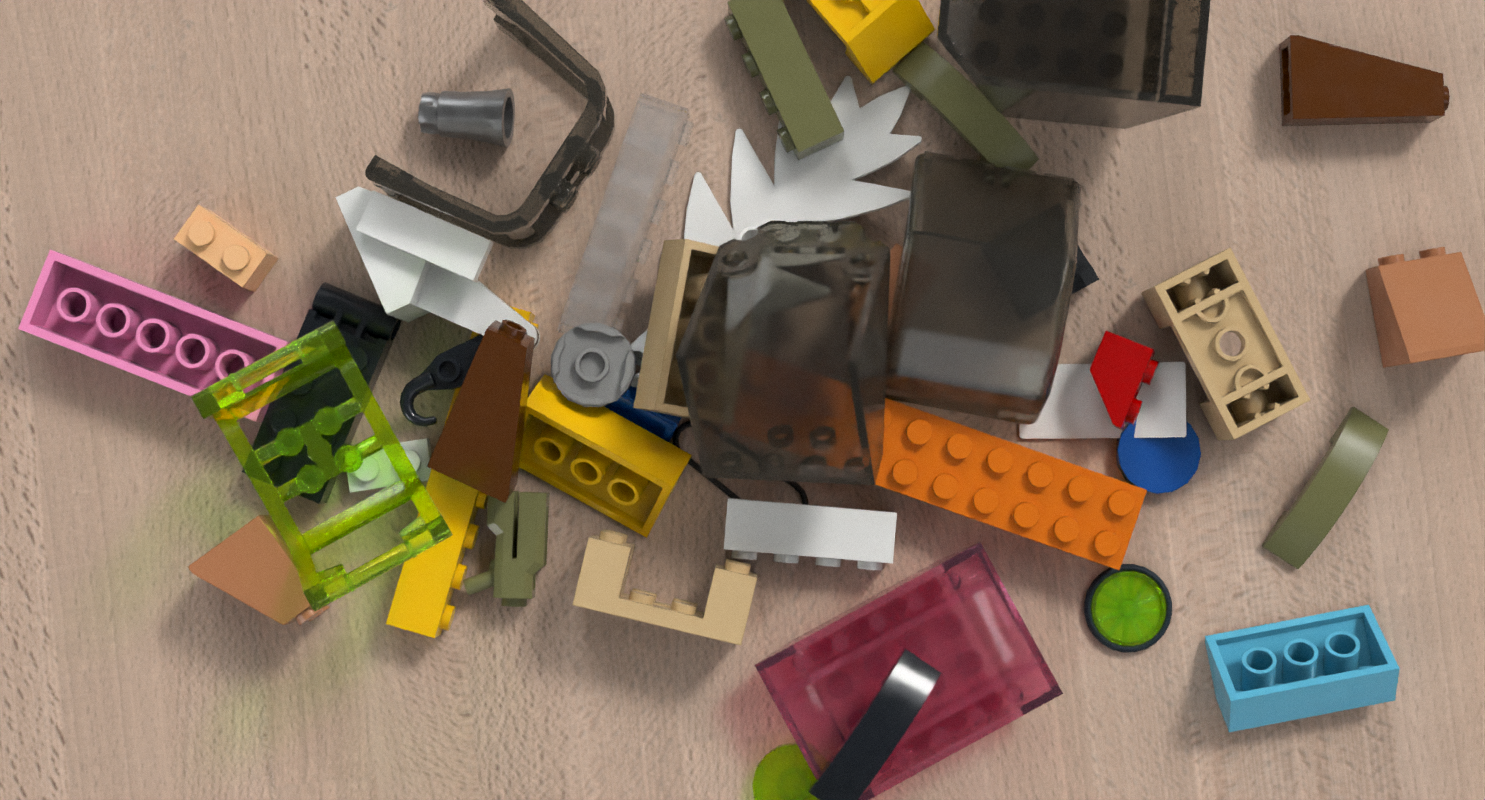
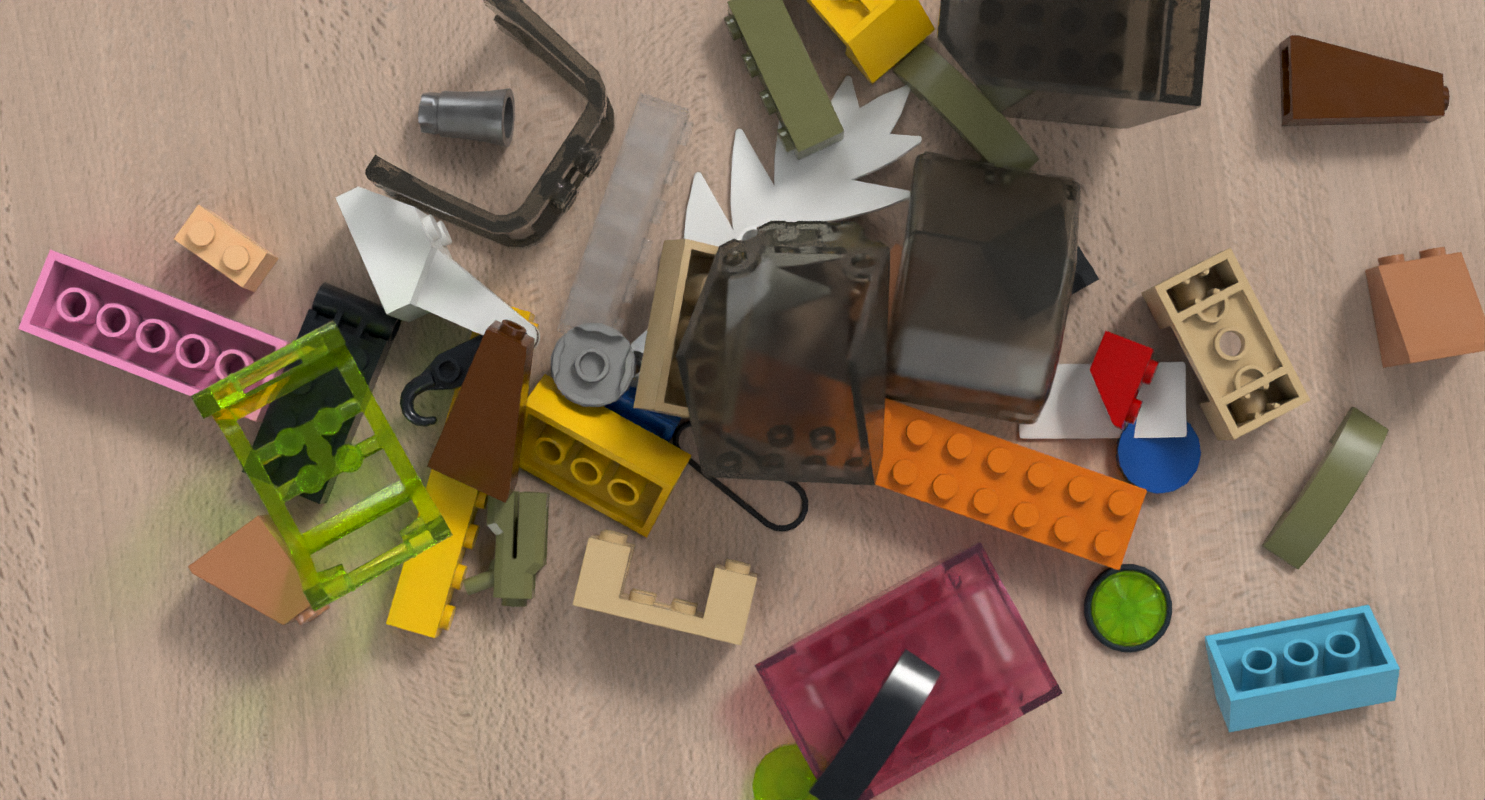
(379, 472): plate -> none
(424, 236): white tile -> none
(810, 531): white brick -> none

